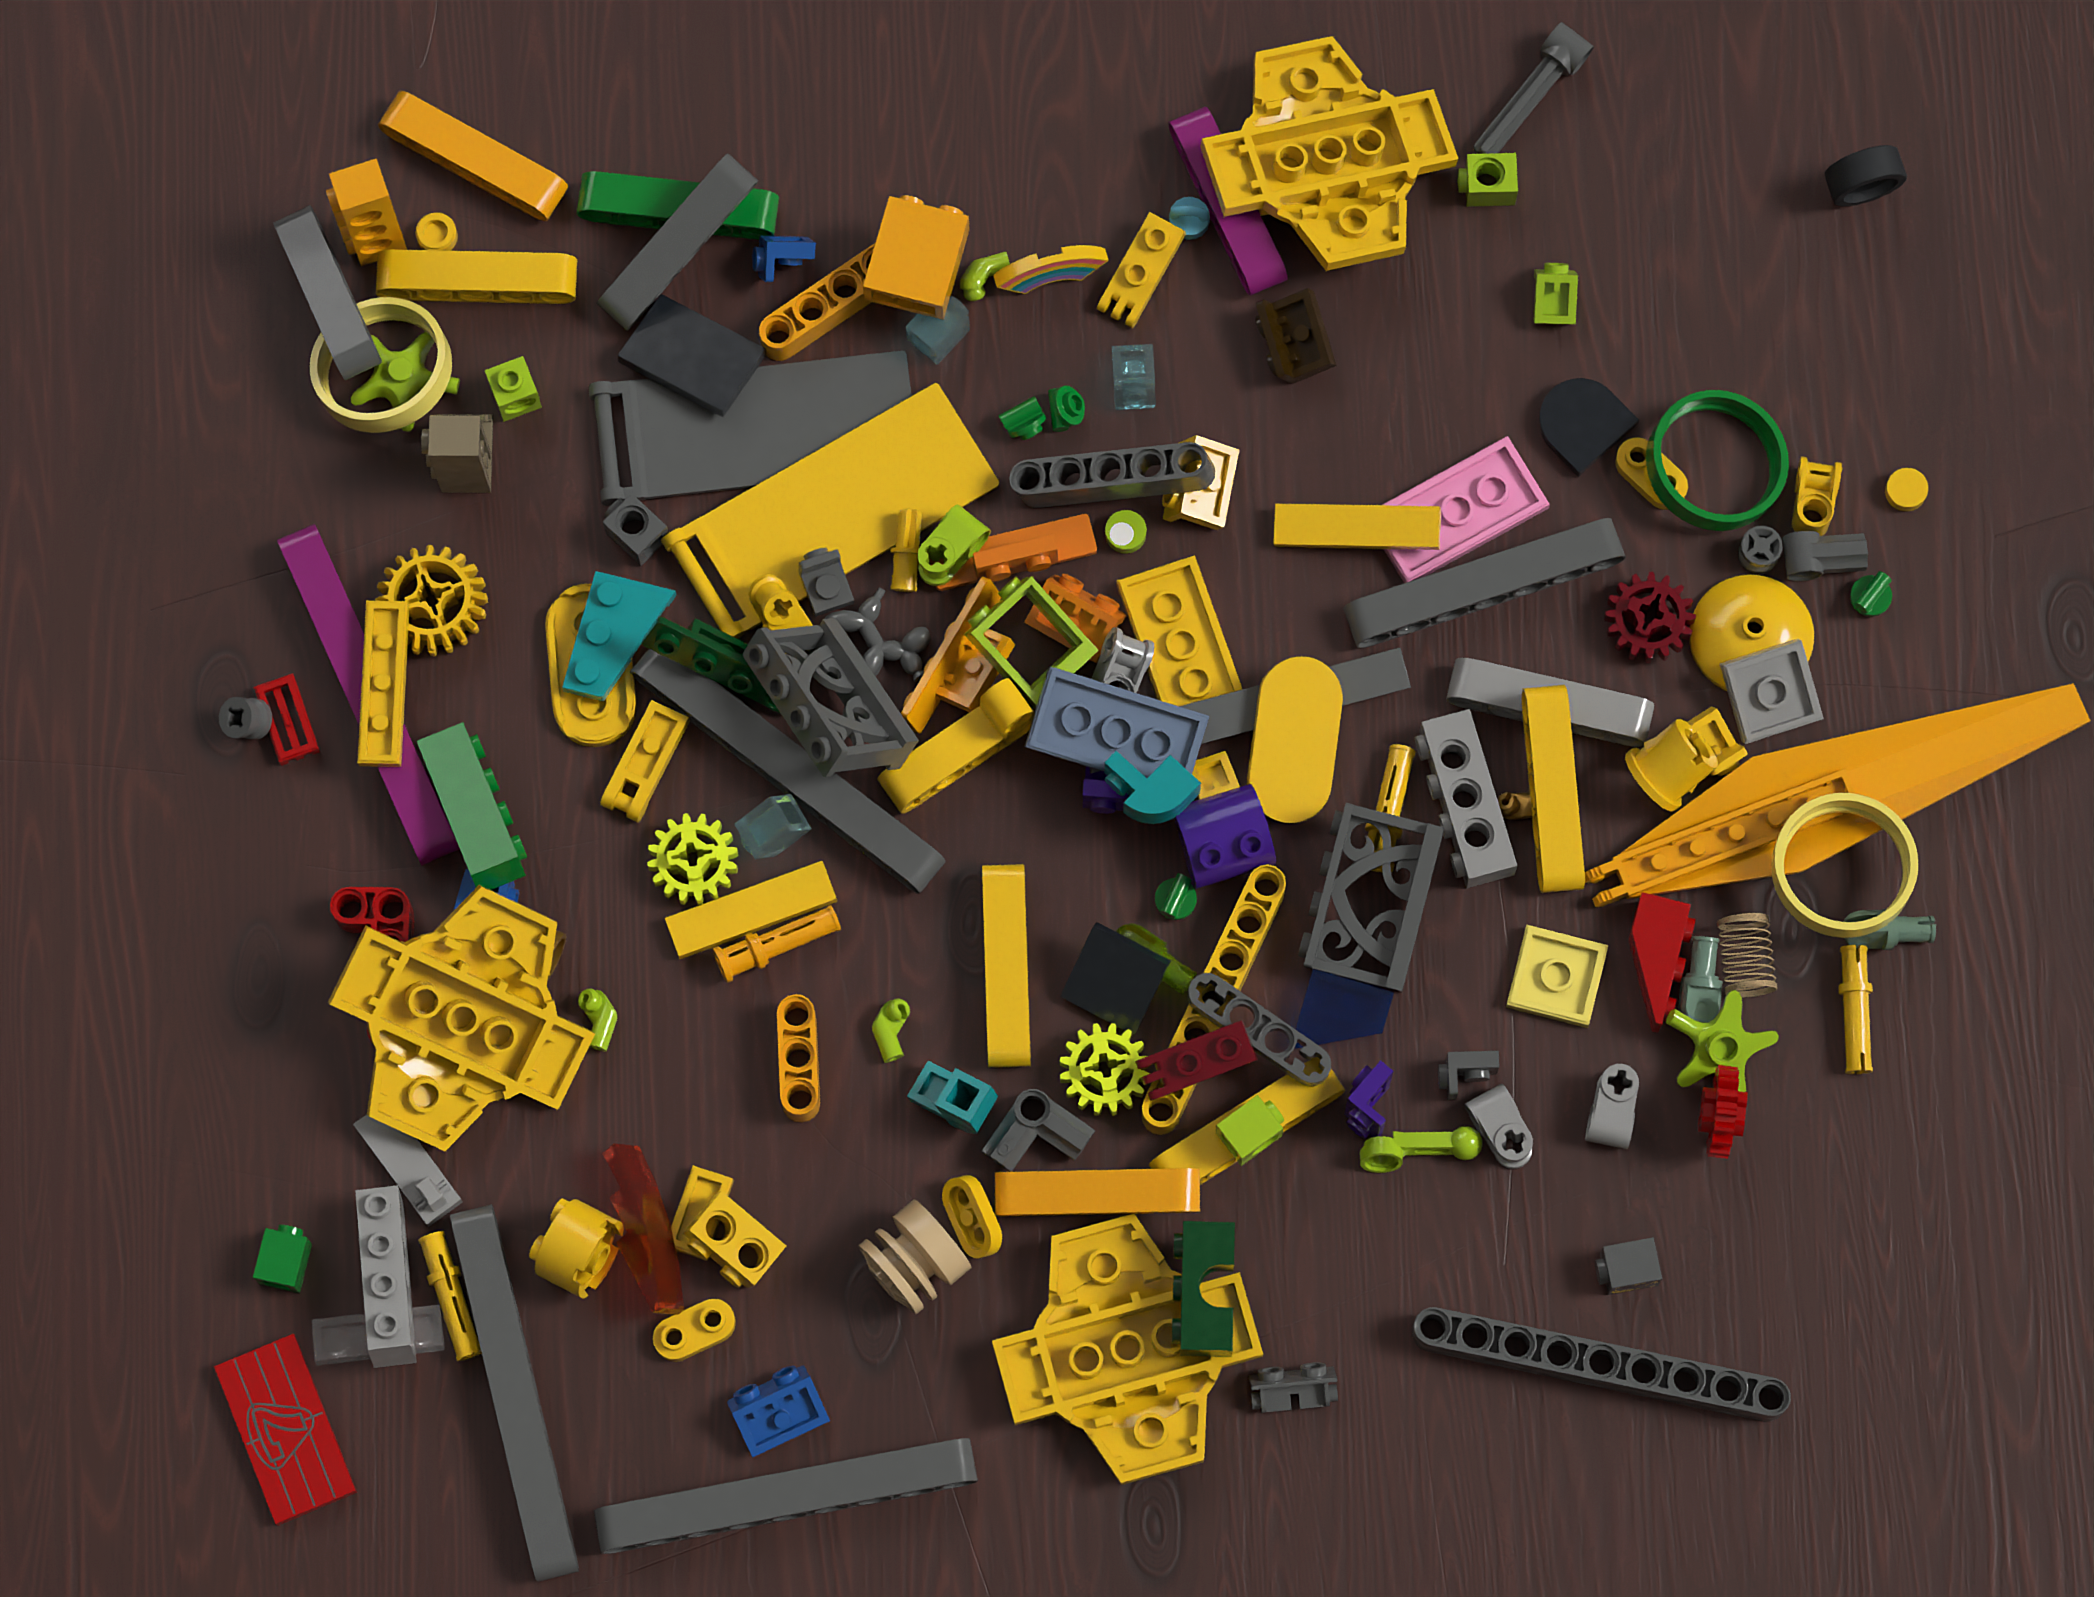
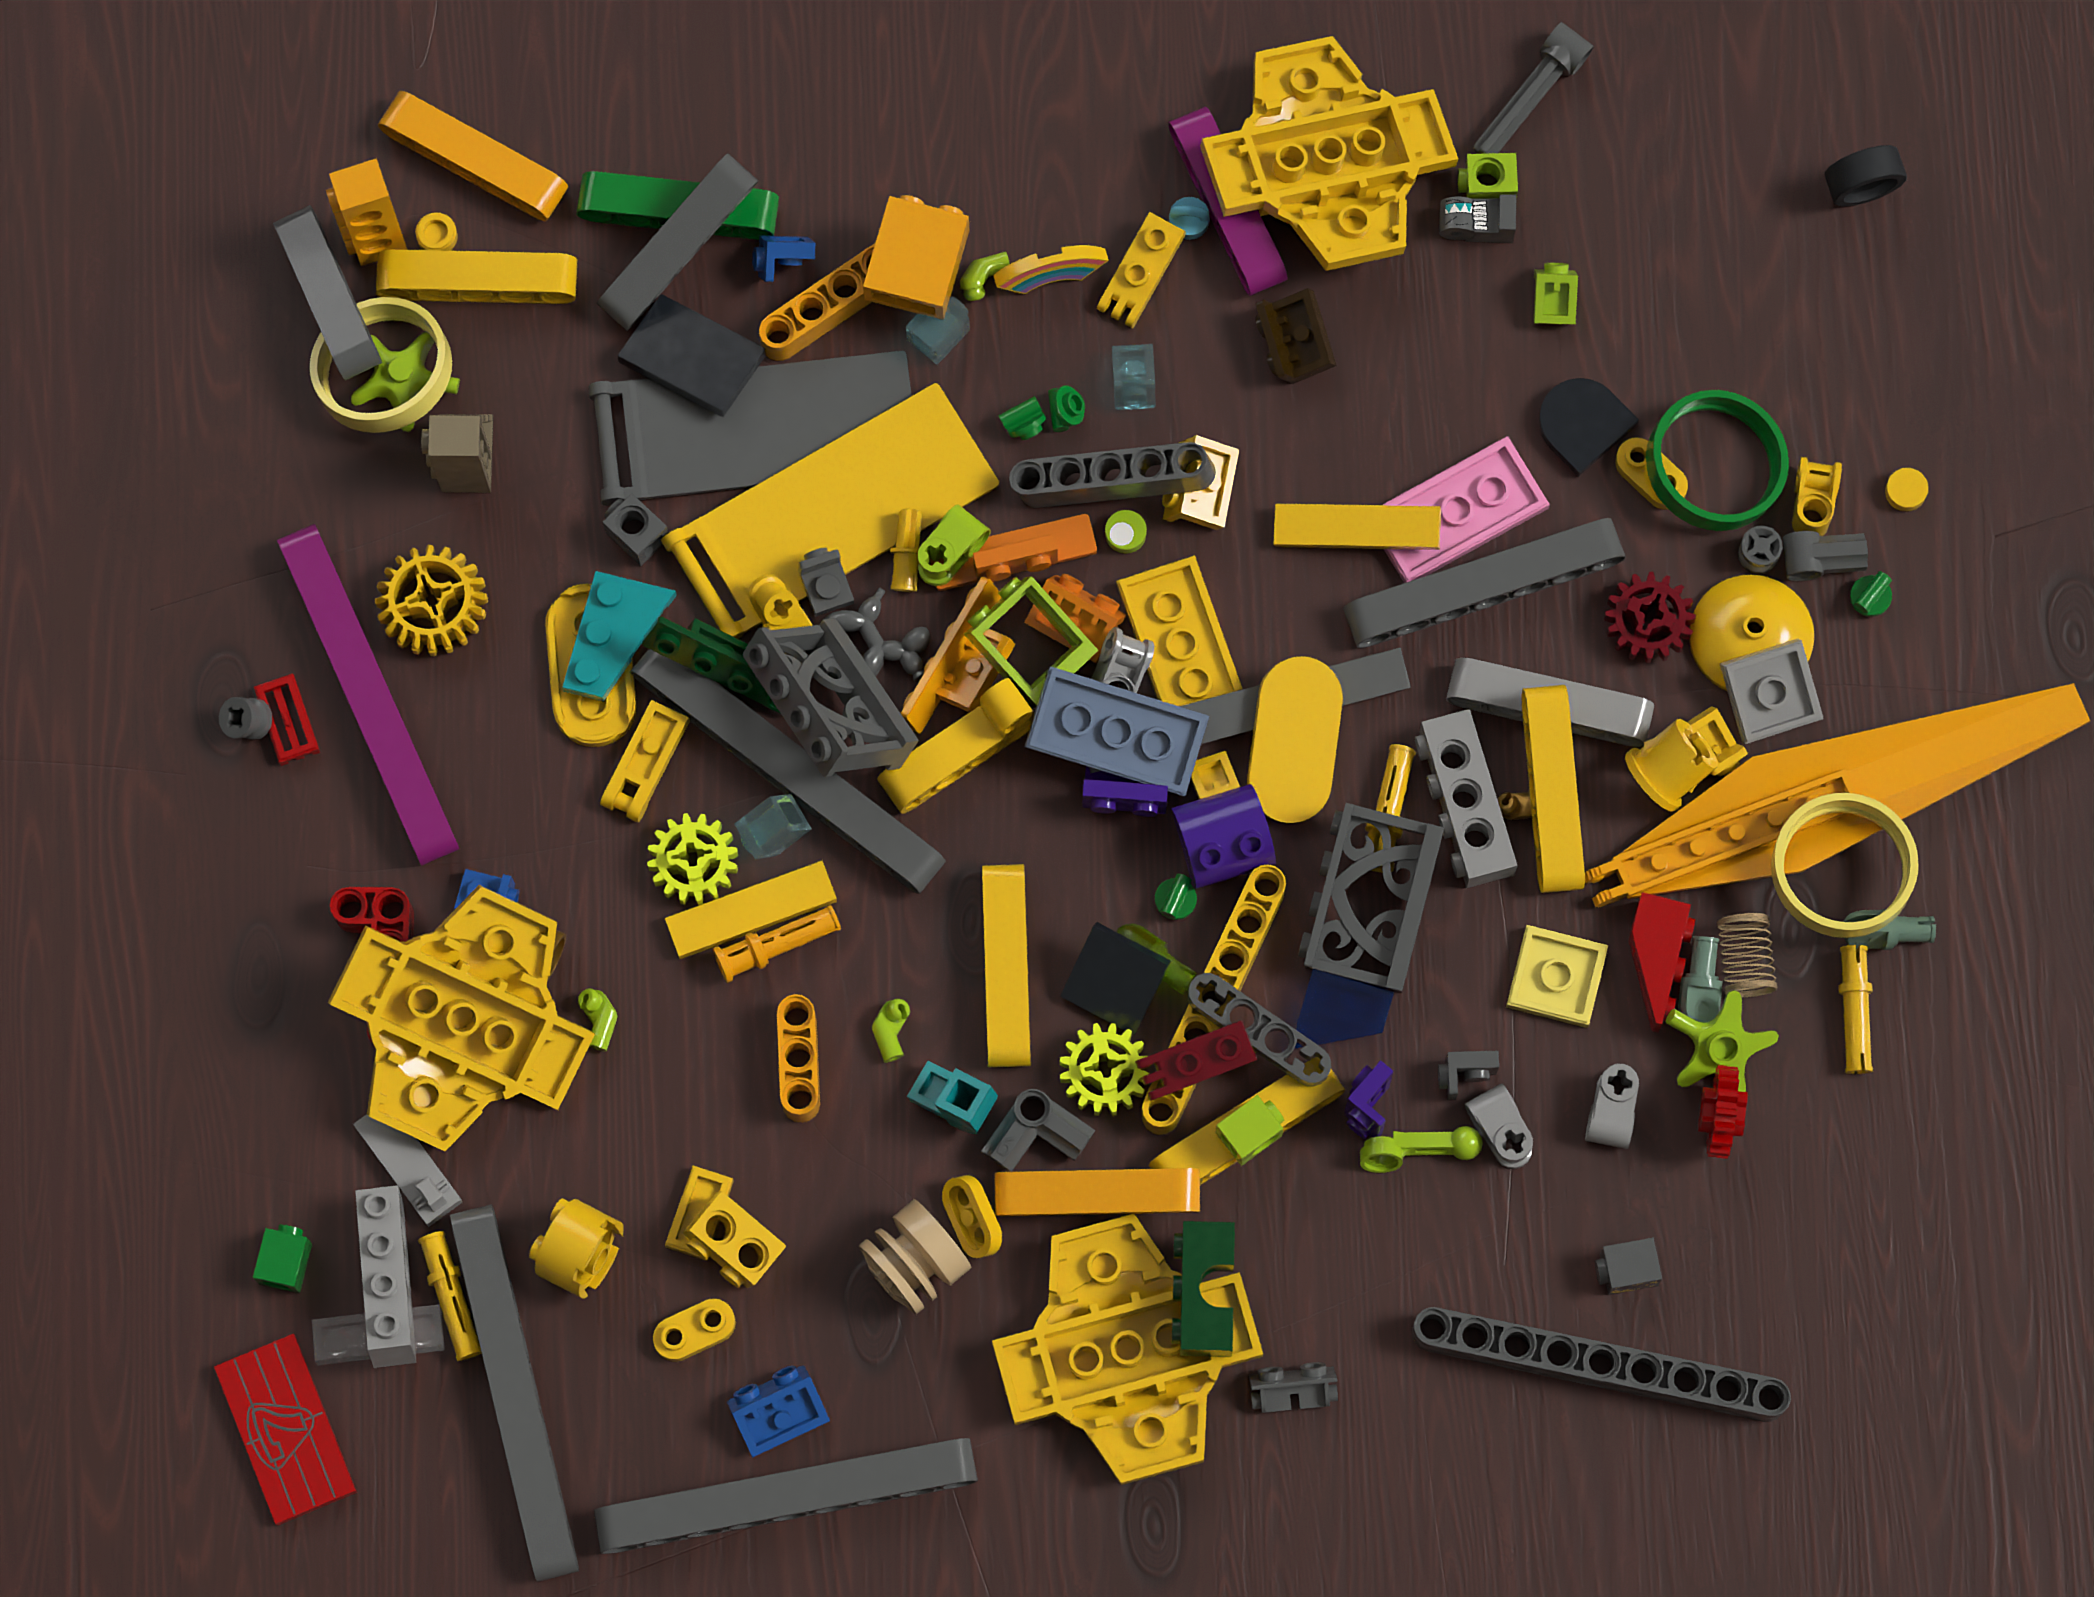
(383, 683): yellow tile -> none
(471, 807): green brick -> none
(513, 388): lime brick -> none
(649, 1238): clear red slope -> none
(1152, 798): teal brick -> none
(1478, 219): none -> dark grey leg

